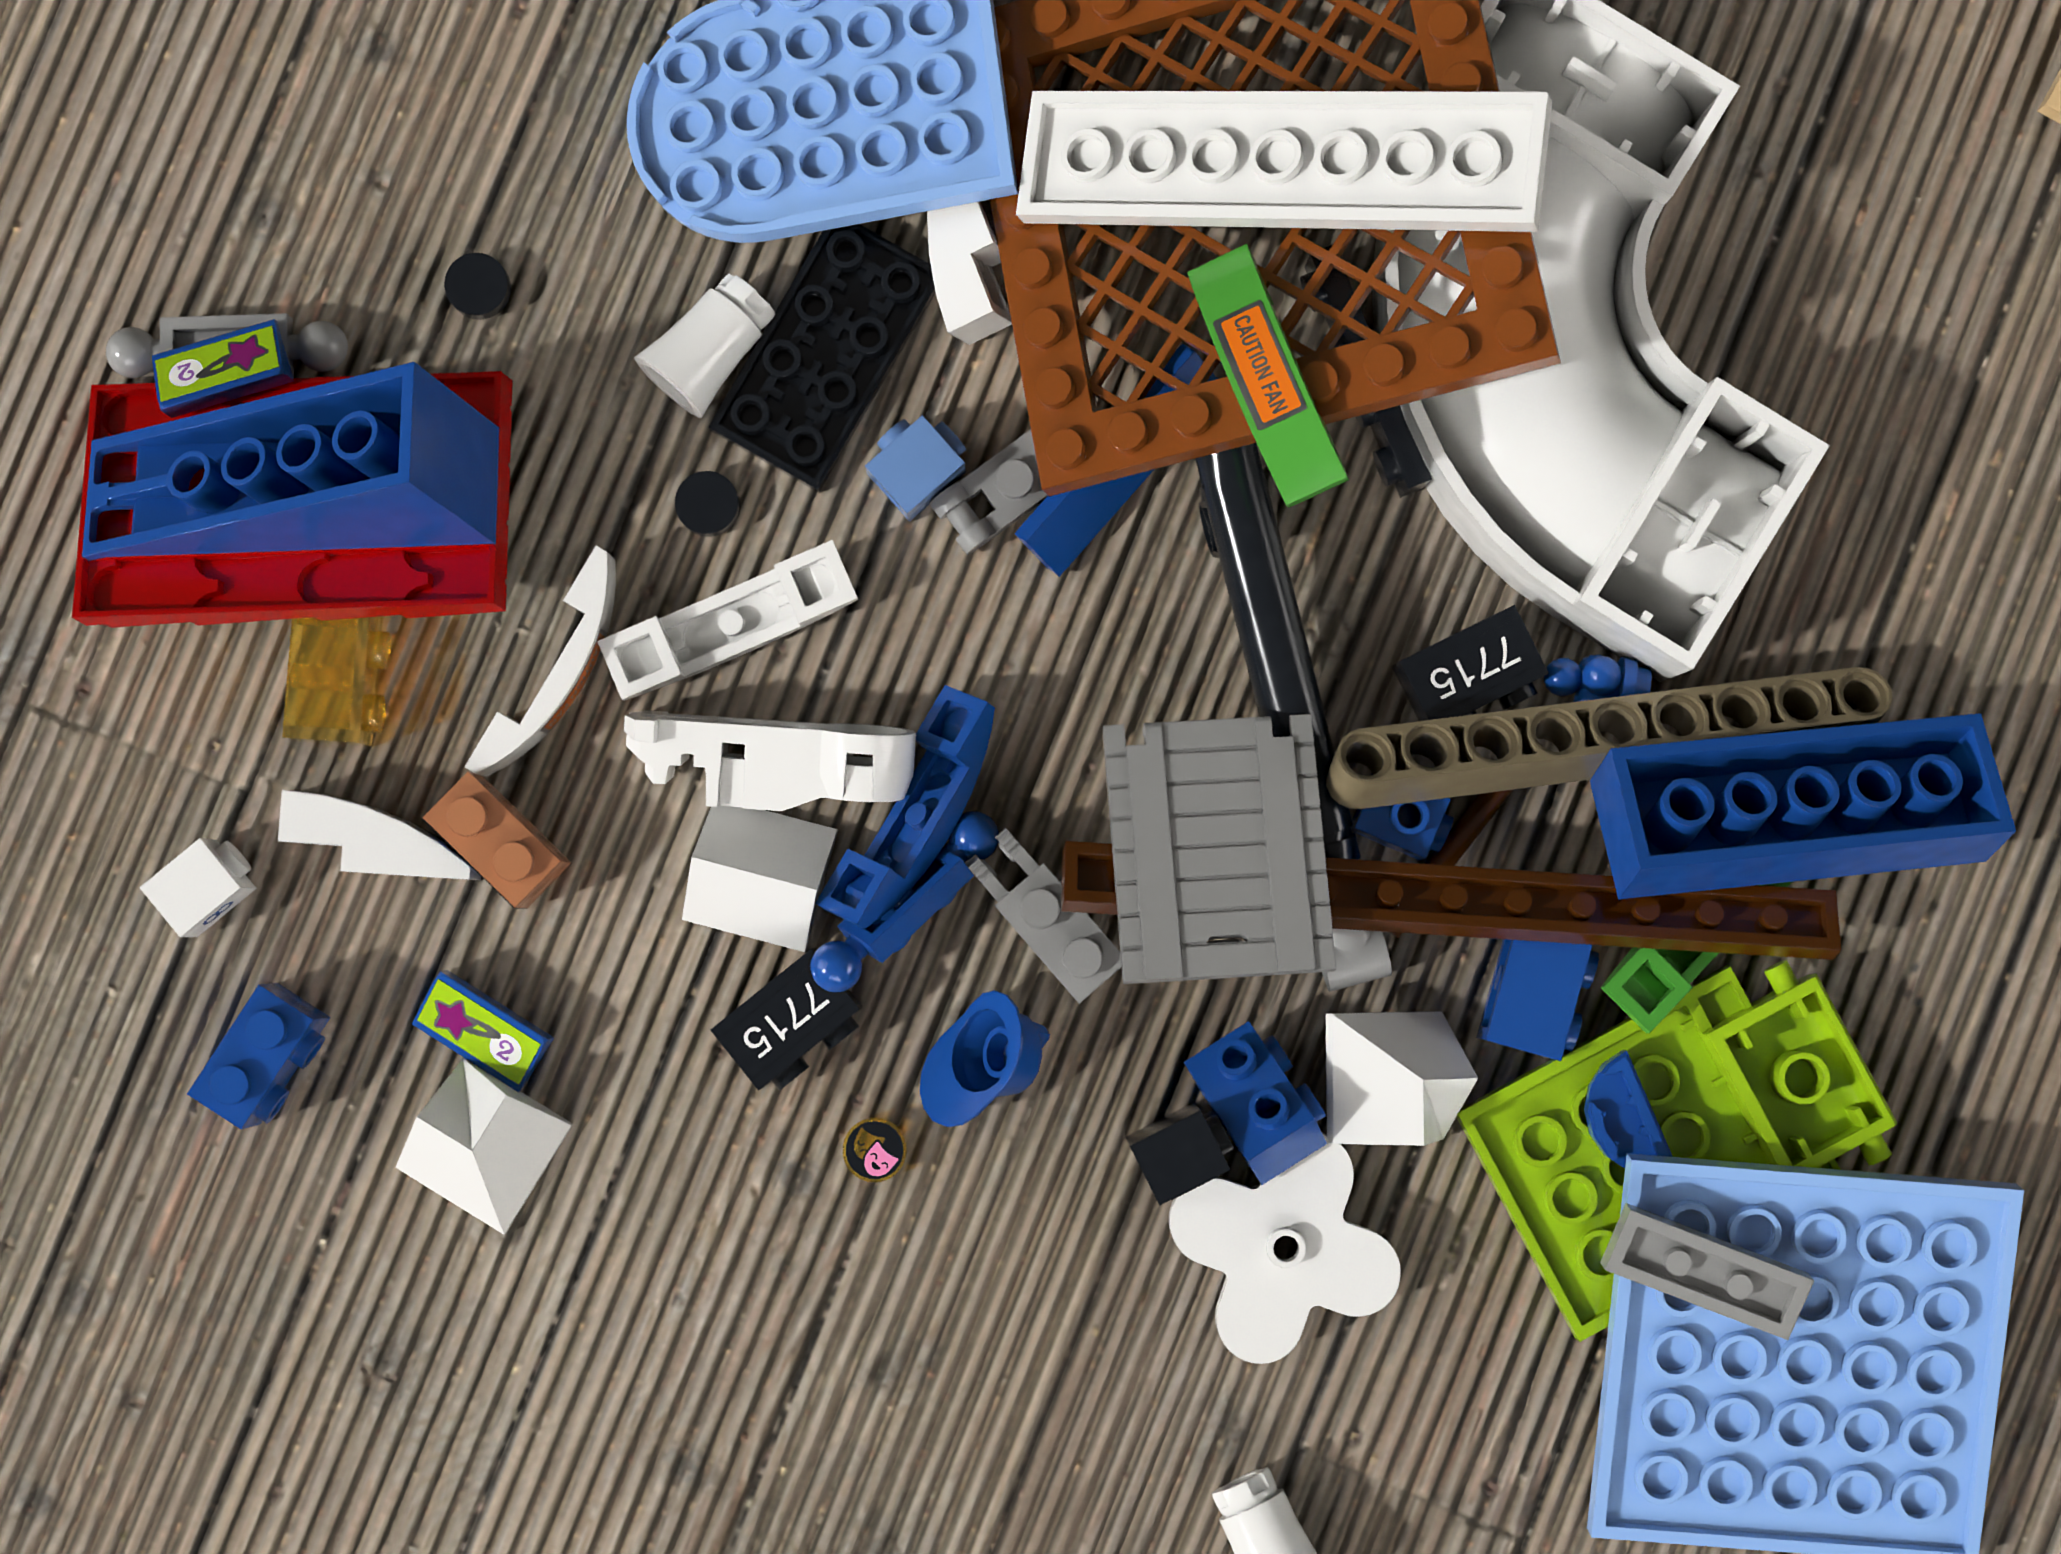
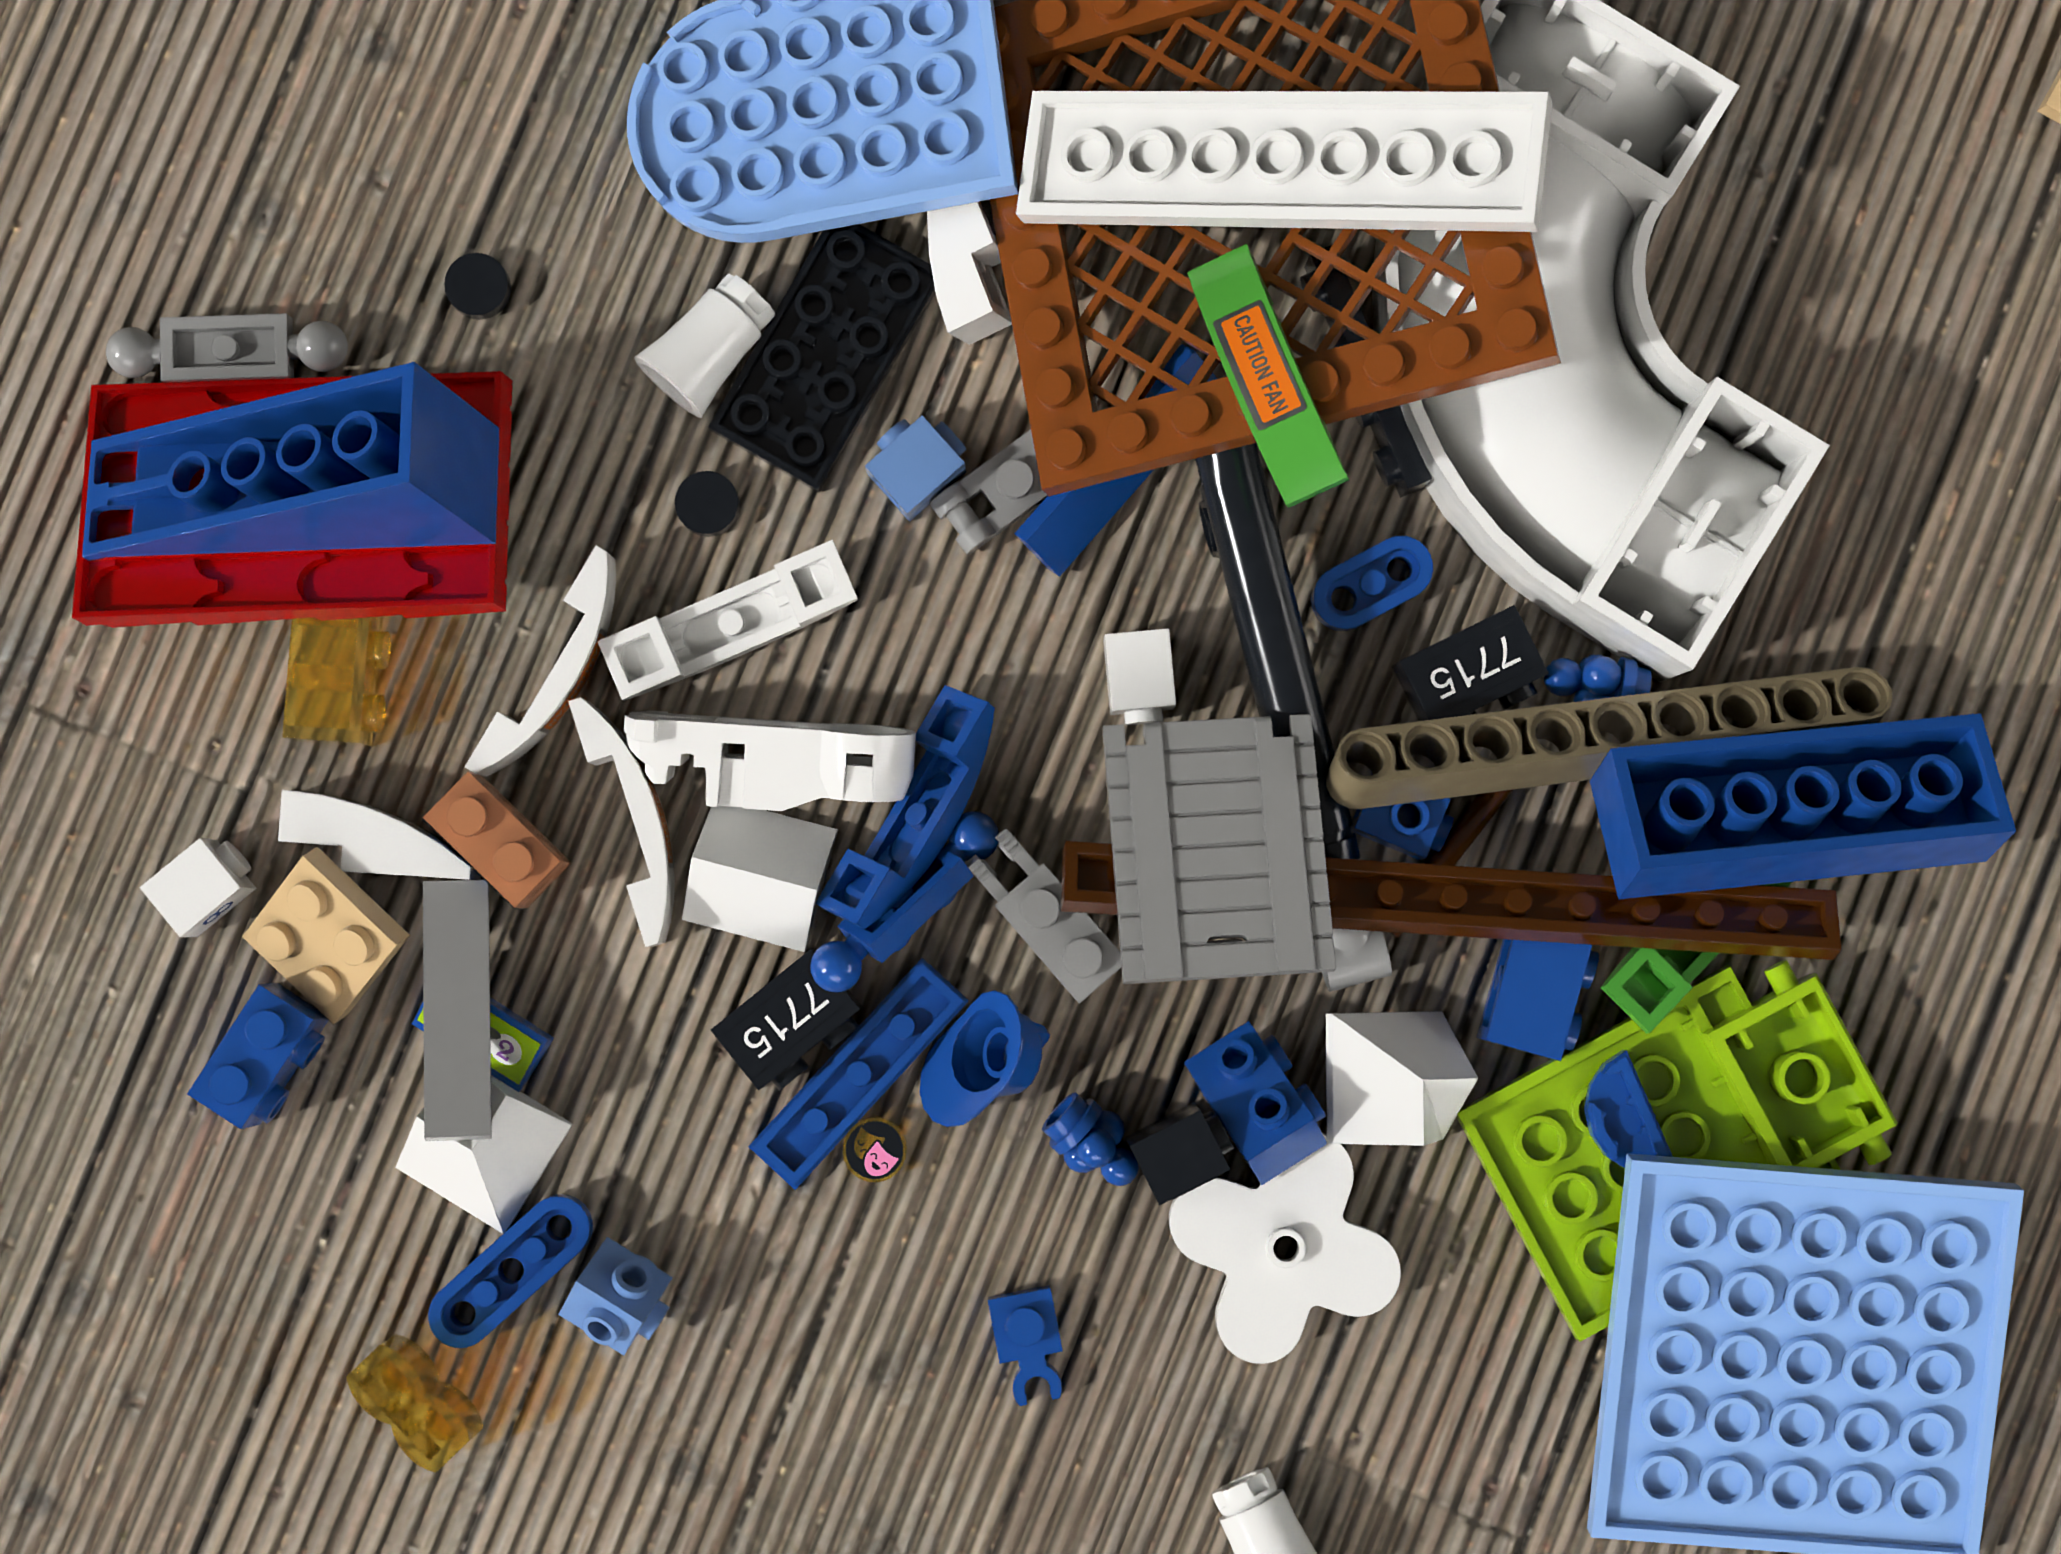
(221, 369): slope -> none
(325, 935): none -> tan plate
(425, 1414): none -> clear yellow brick
(456, 1010): none -> light grey tile
(490, 1290): none -> blue plate
(617, 1297): none -> medium blue brick
(654, 896): none -> white slope
(858, 1073): none -> blue tile
(1026, 1332): none -> blue plate
(1090, 1138): none -> blue piece
(1139, 675): none -> white brick
(1370, 583): none -> blue plate
(1706, 1271): light grey plate -> none

